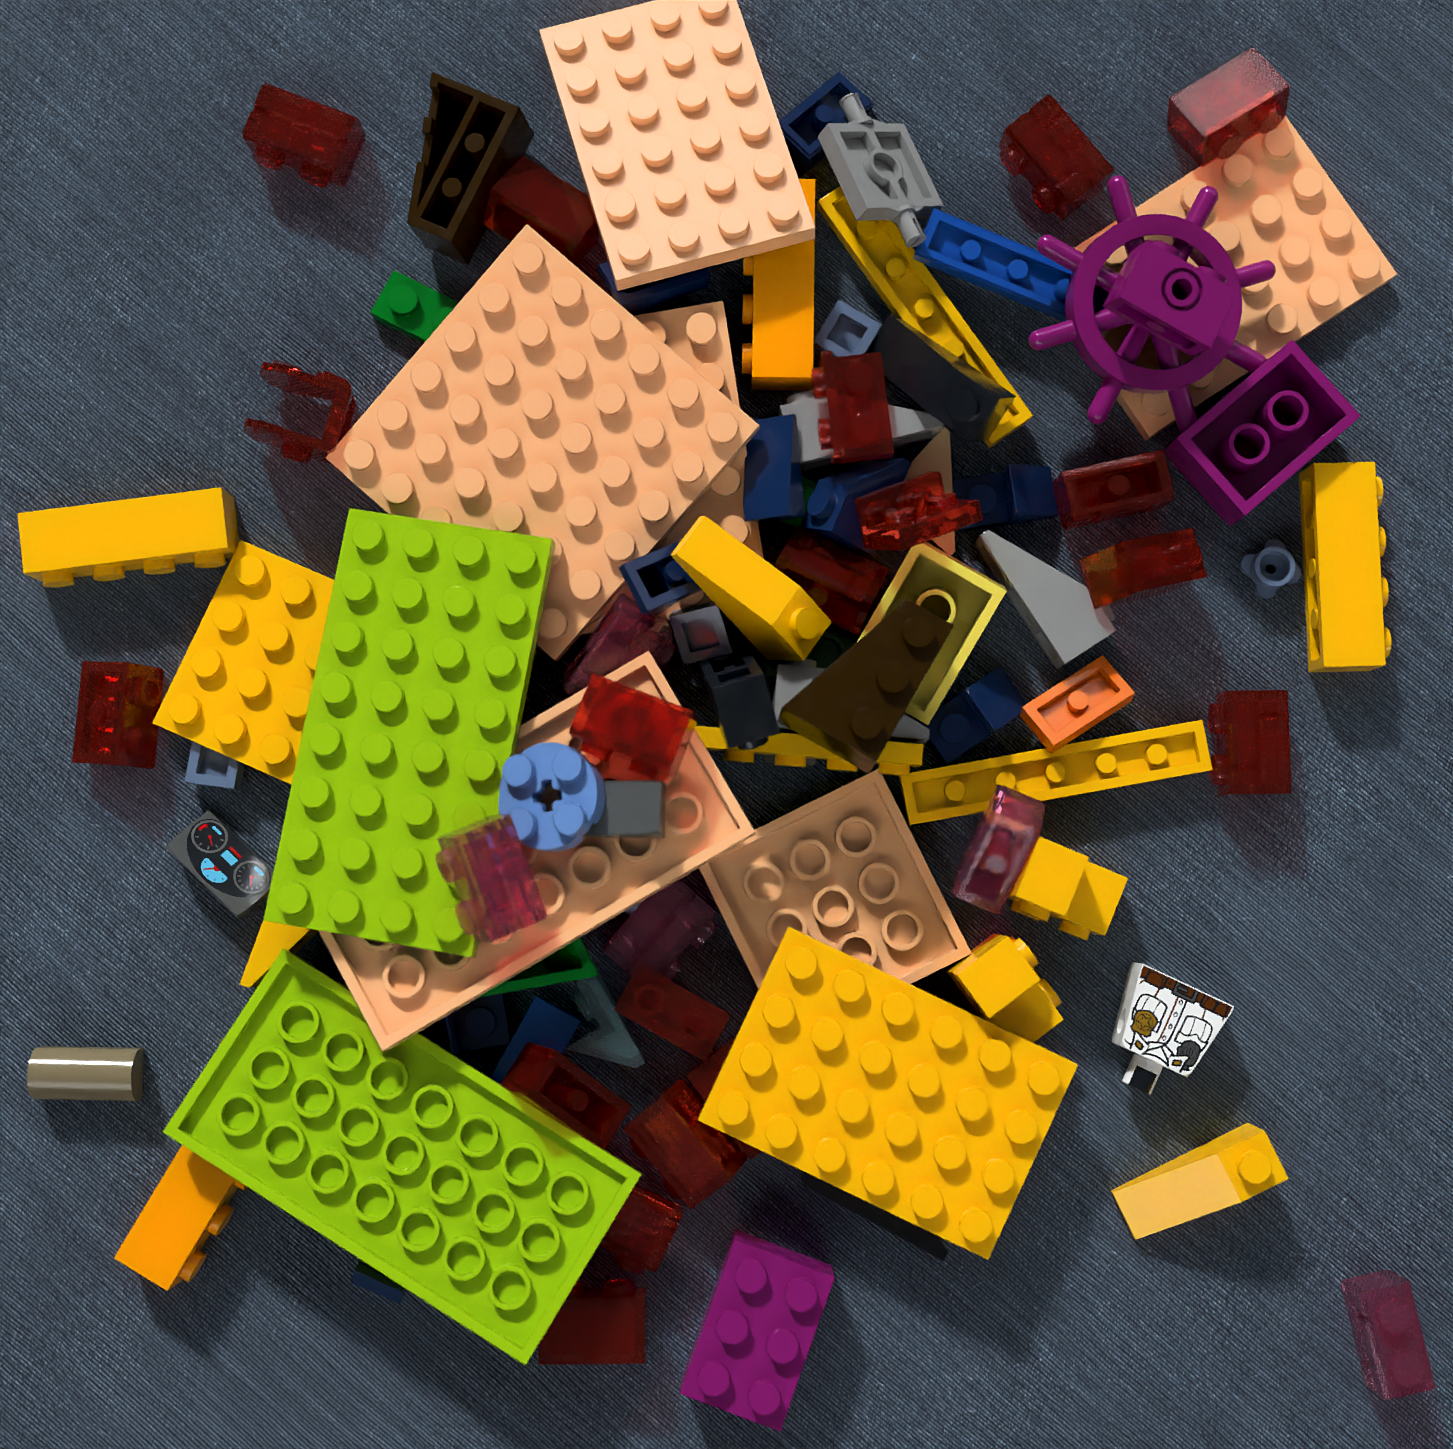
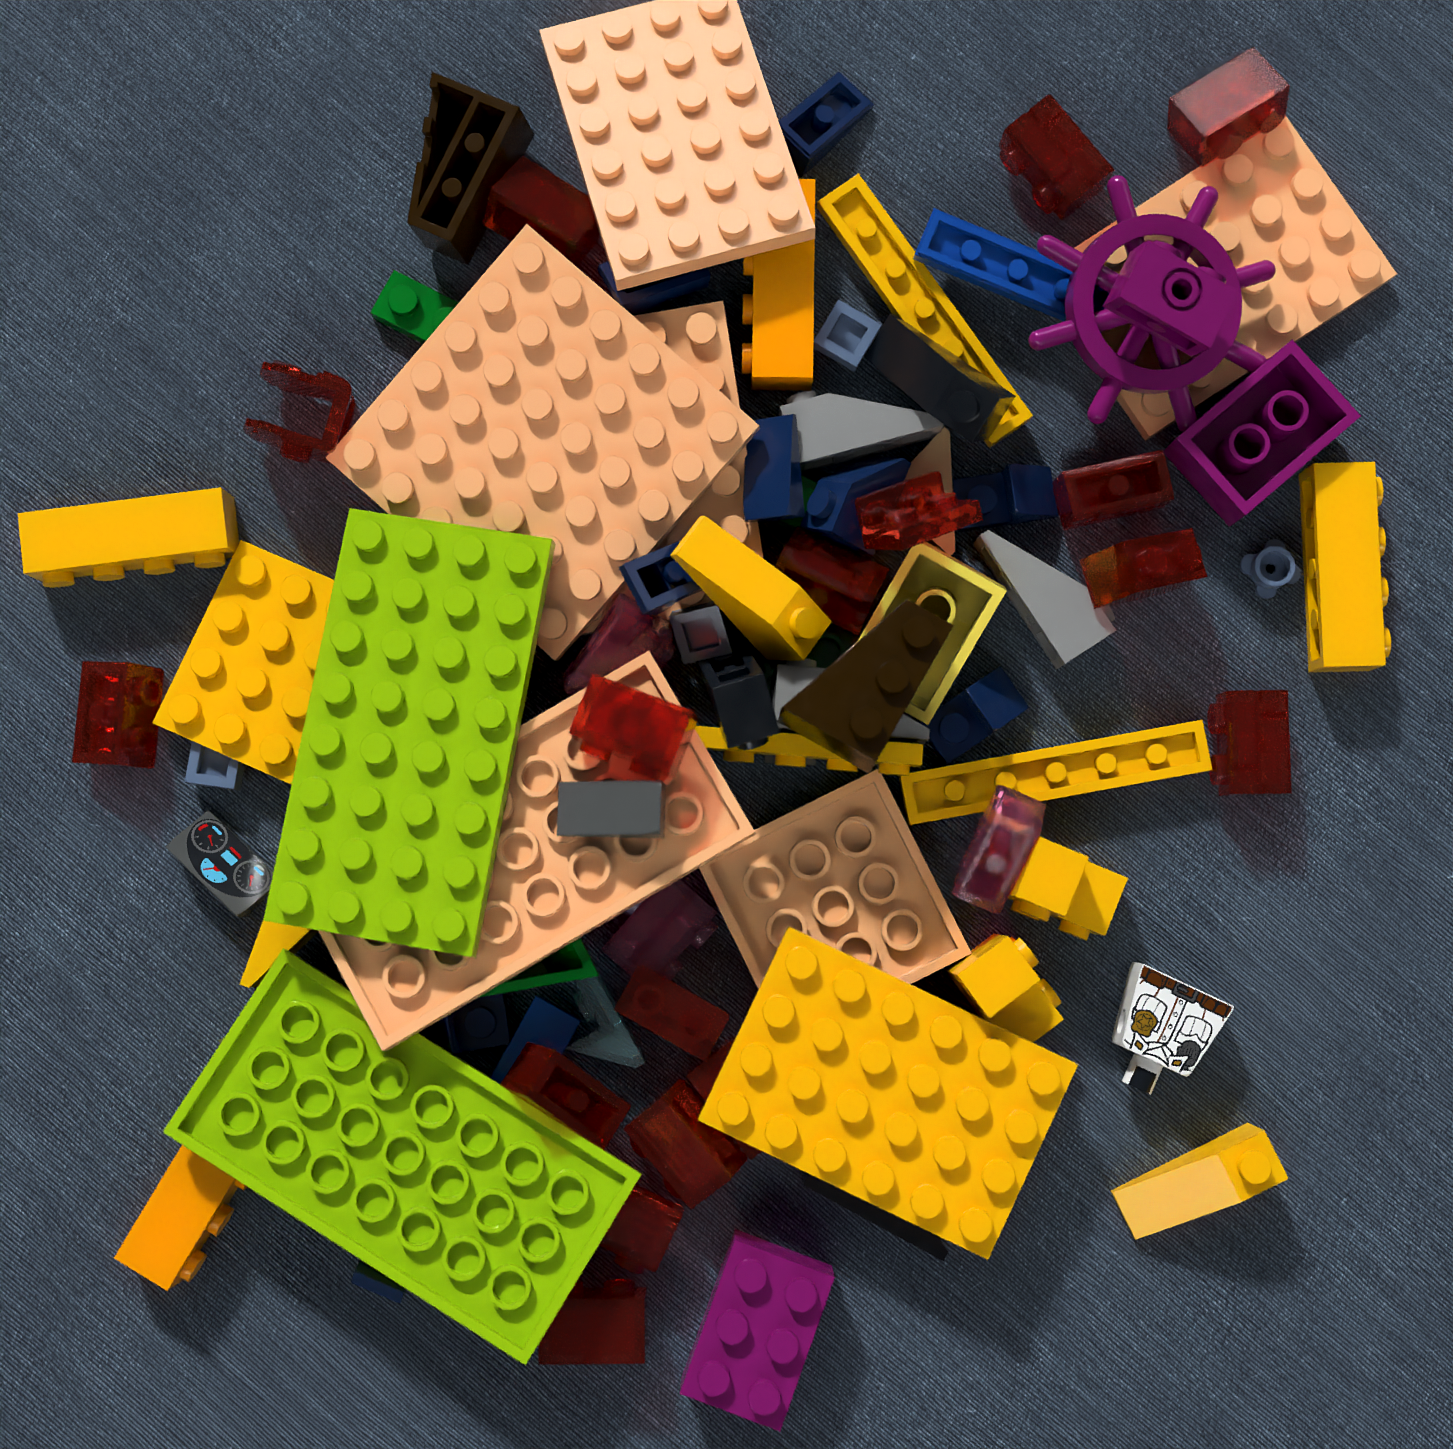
(85, 1073): dark tan brick -> none
(303, 136): clear red brick -> none
(490, 878): clear pink brick -> none
(571, 817): medium blue plate -> none
(854, 407): clear red bracket -> none
(880, 170): light grey plate -> none
(1076, 704): orange plate -> none
(1387, 1334): clear pink brick -> none

